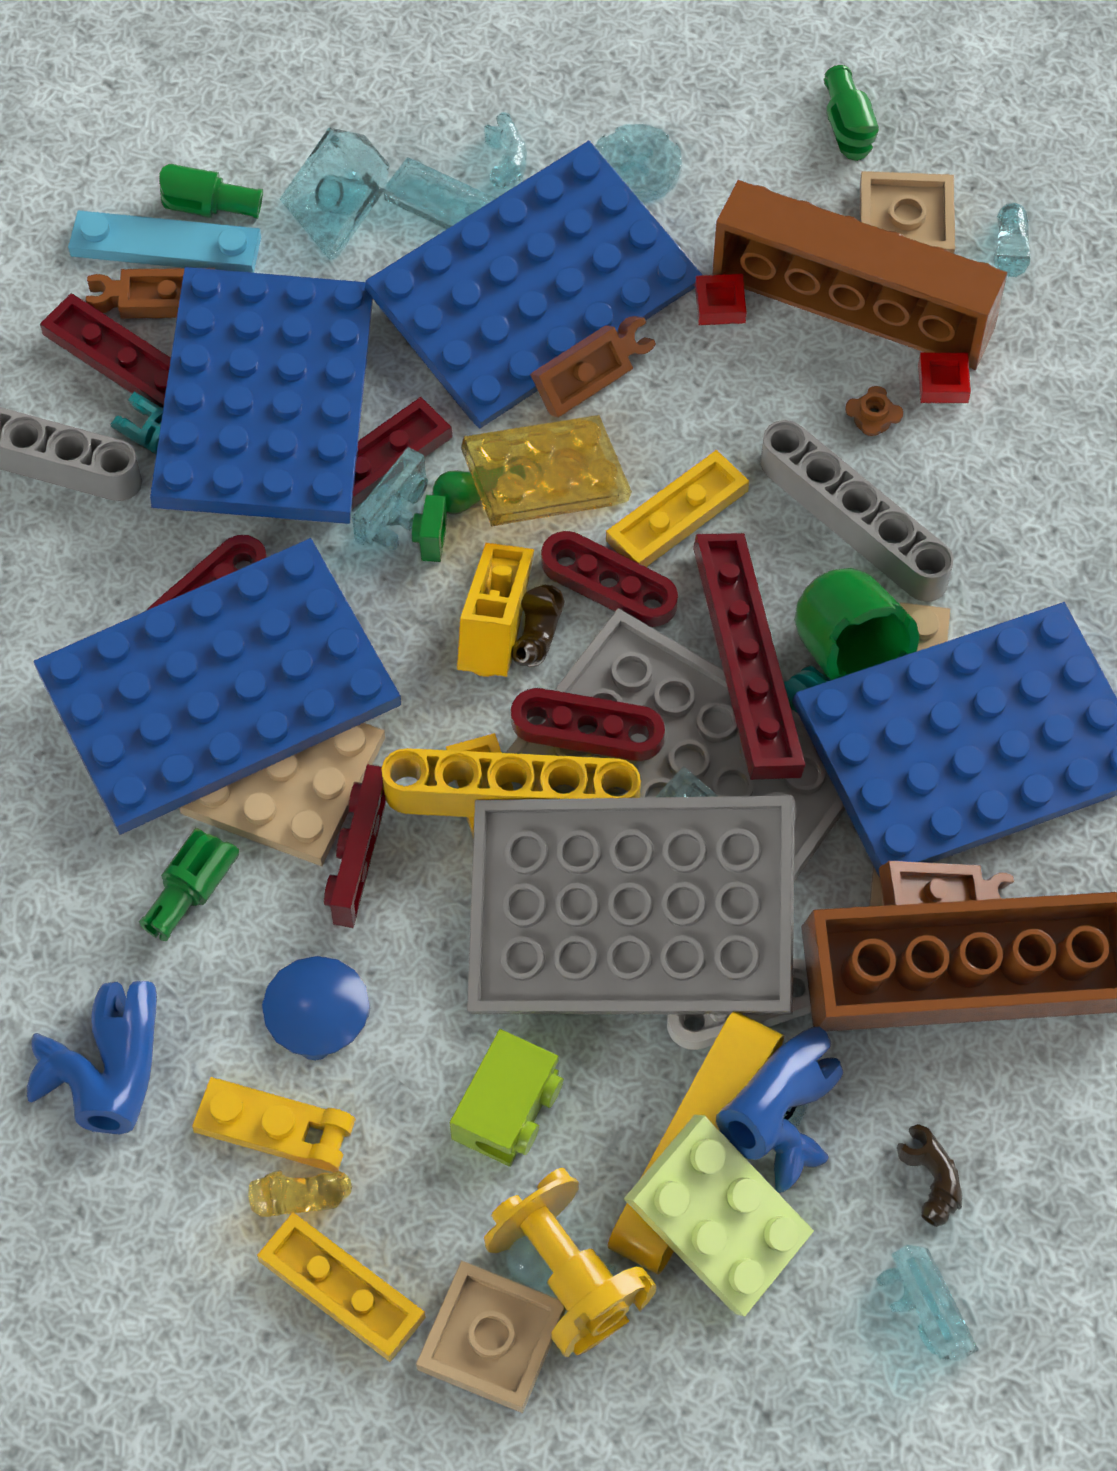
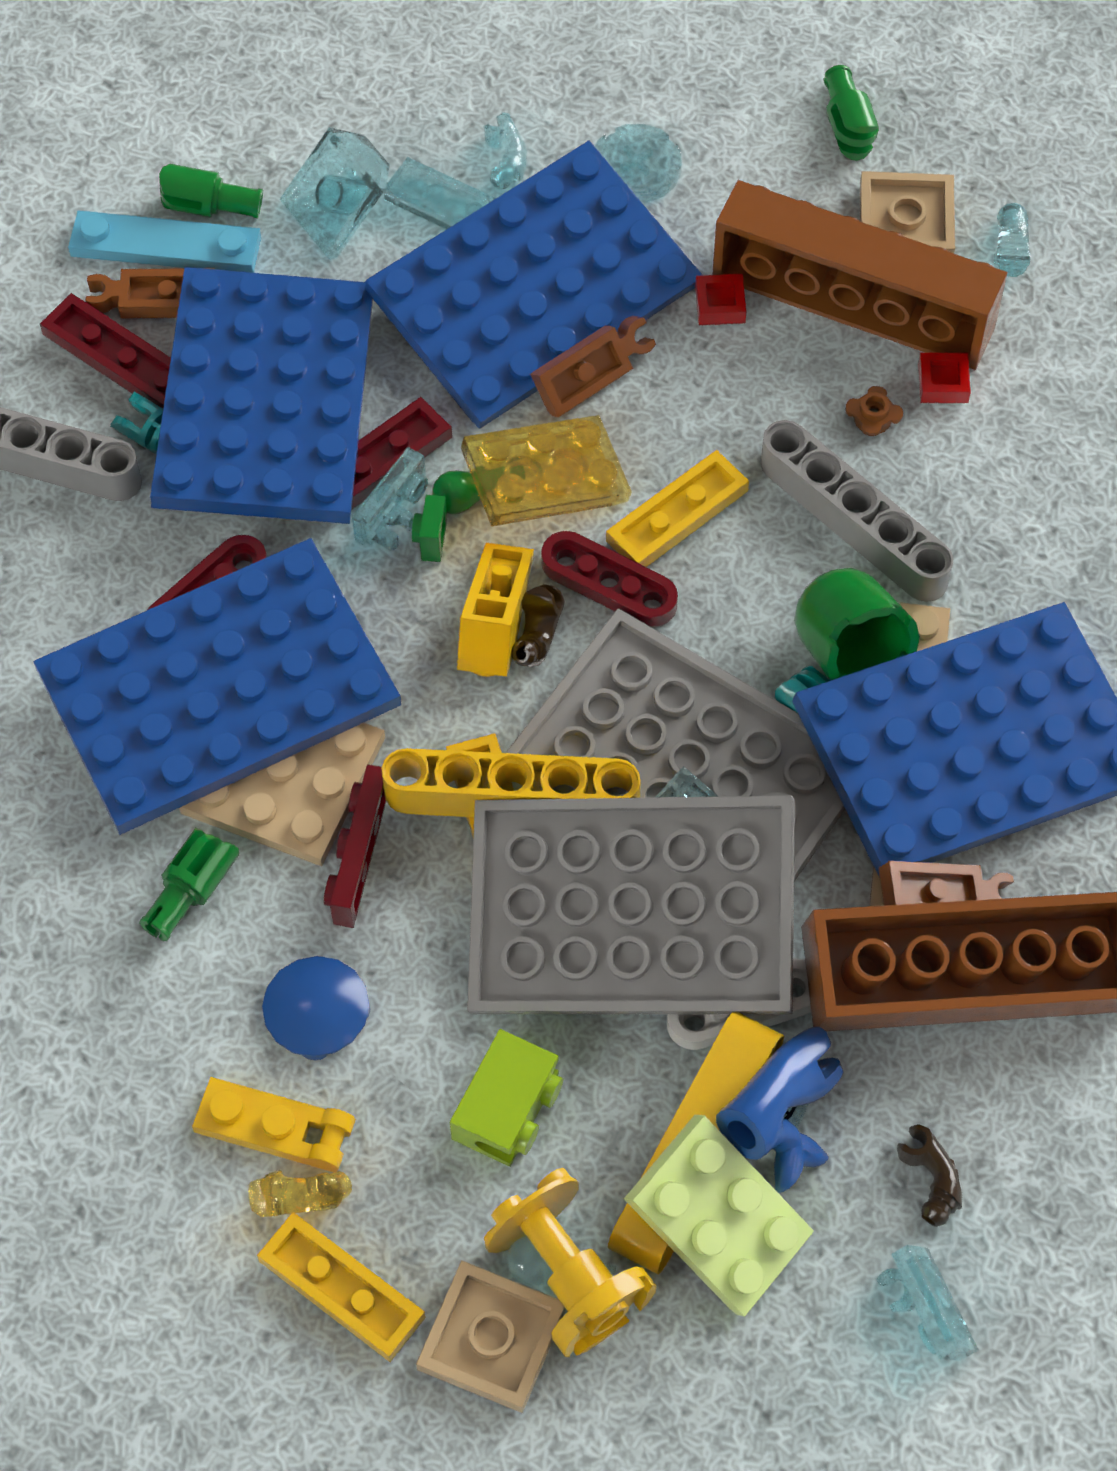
(125, 1041): blue piece -> none
(568, 712): dark red plate -> none
(748, 657): dark red plate -> none

